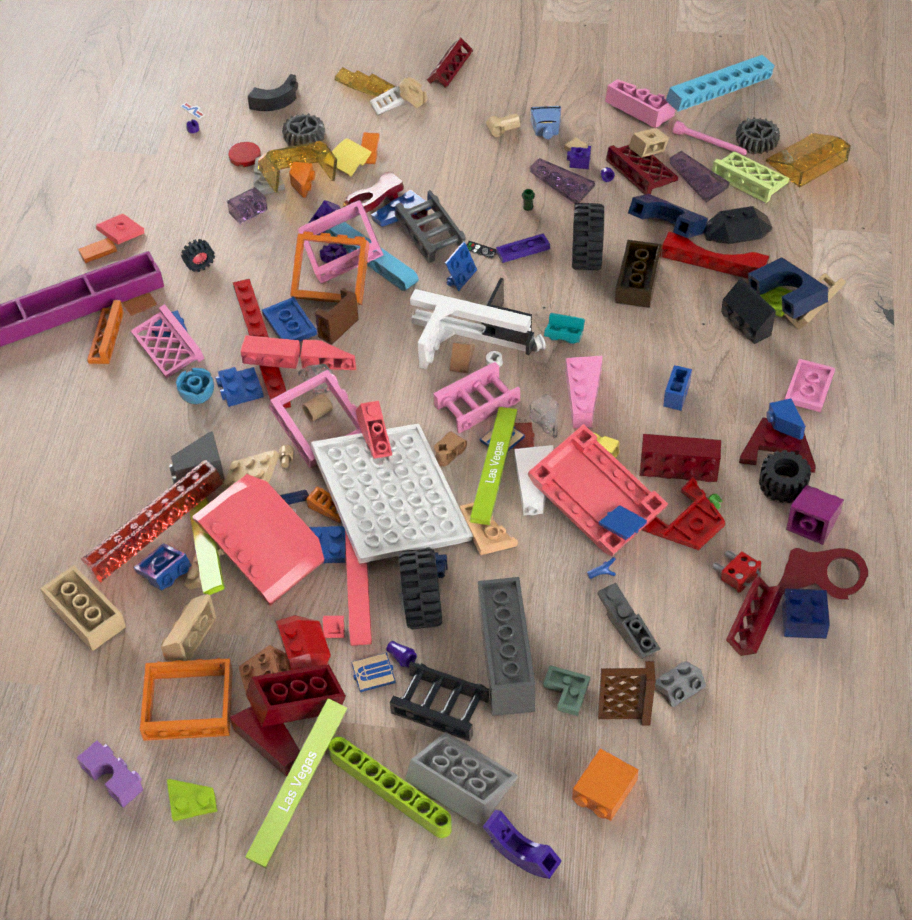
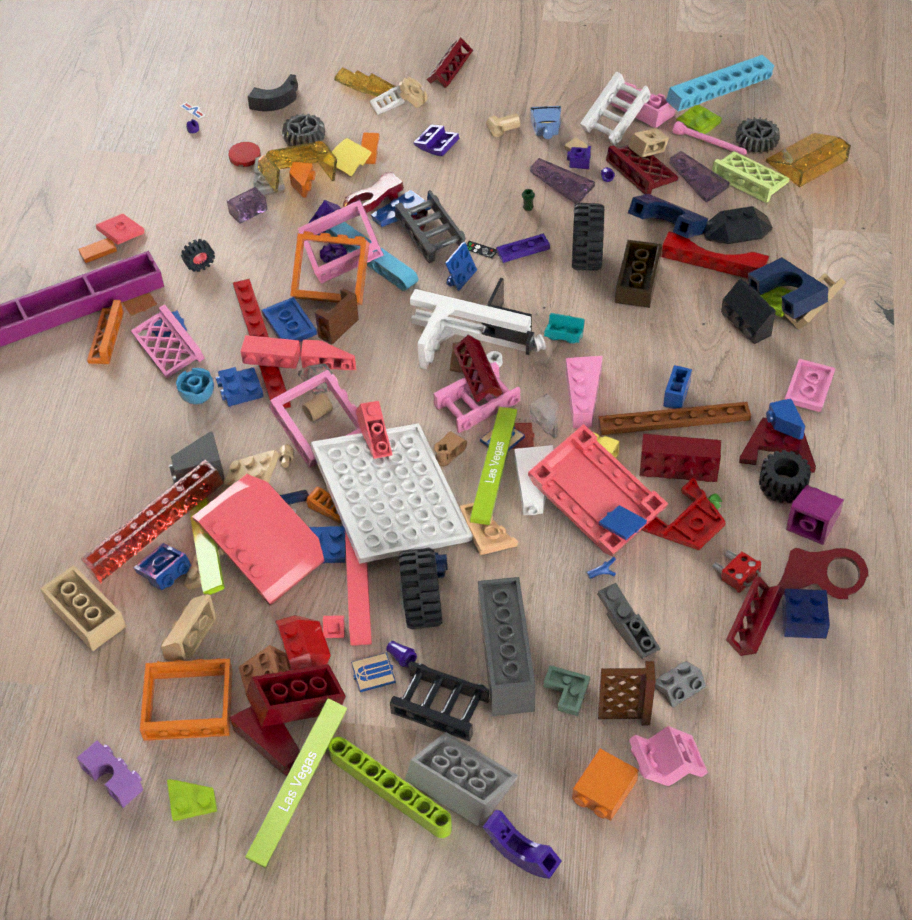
(436, 140): none -> dark purple slope
(480, 364): none -> dark red fence
(607, 97): none -> white fence
(667, 756): none -> bright pink bracket
(674, 418): none -> dark orange plate
(700, 119): none -> lime plate

